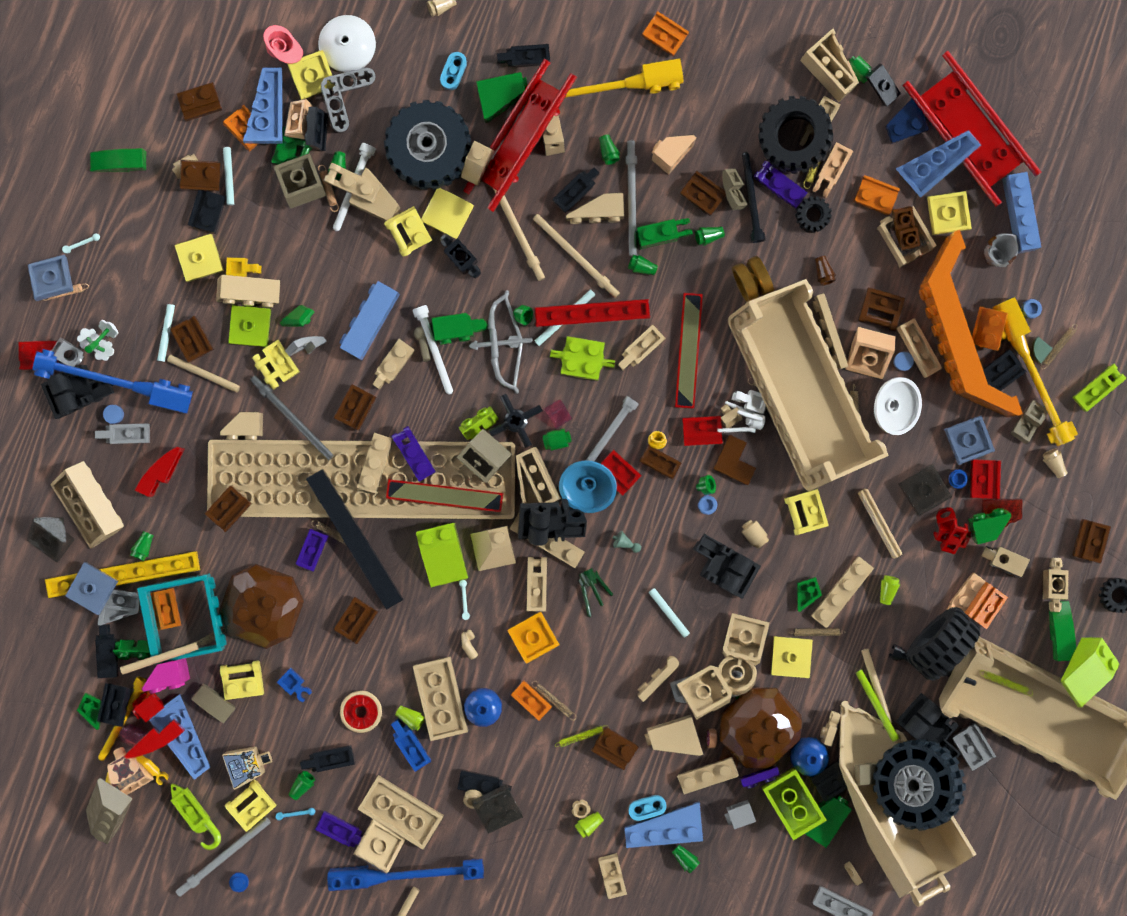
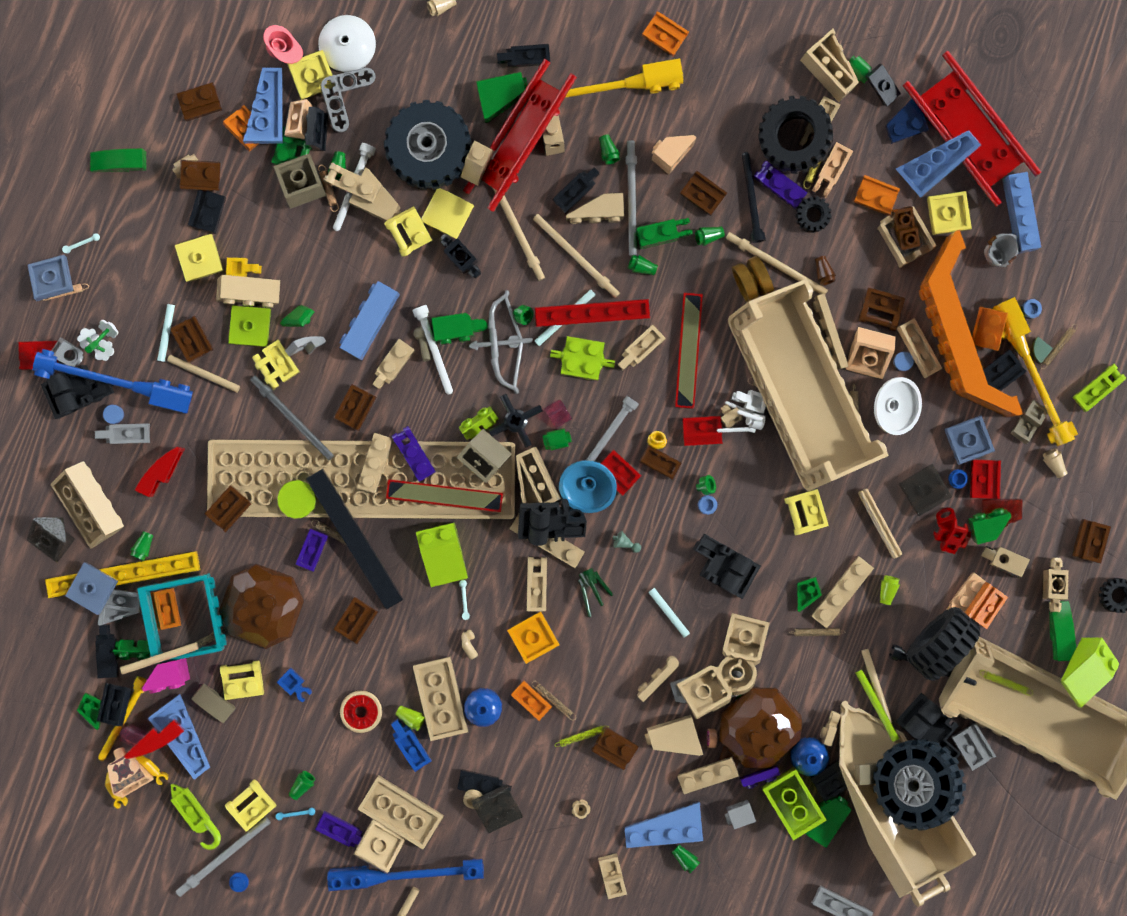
(106, 811): dark tan slope -> none
(147, 706): red brick -> none
(228, 176): light aqua bar -> none
(244, 424): tan slope -> none
(245, 765): torso -> none
(296, 499): none -> lime tile
(329, 759): black hinge -> none
(453, 71): medium azure plate -> none
(493, 548): tan slope -> none
(588, 824): lime cone -> none
(647, 807): medium azure plate -> none
(729, 463): reddish brown tile -> none
(732, 184): dark tan slope -> none
(743, 245): none -> tan bar
(754, 533): tan brick -> none
(791, 657): light yellow plate -> none
(853, 873): tan tile -> none

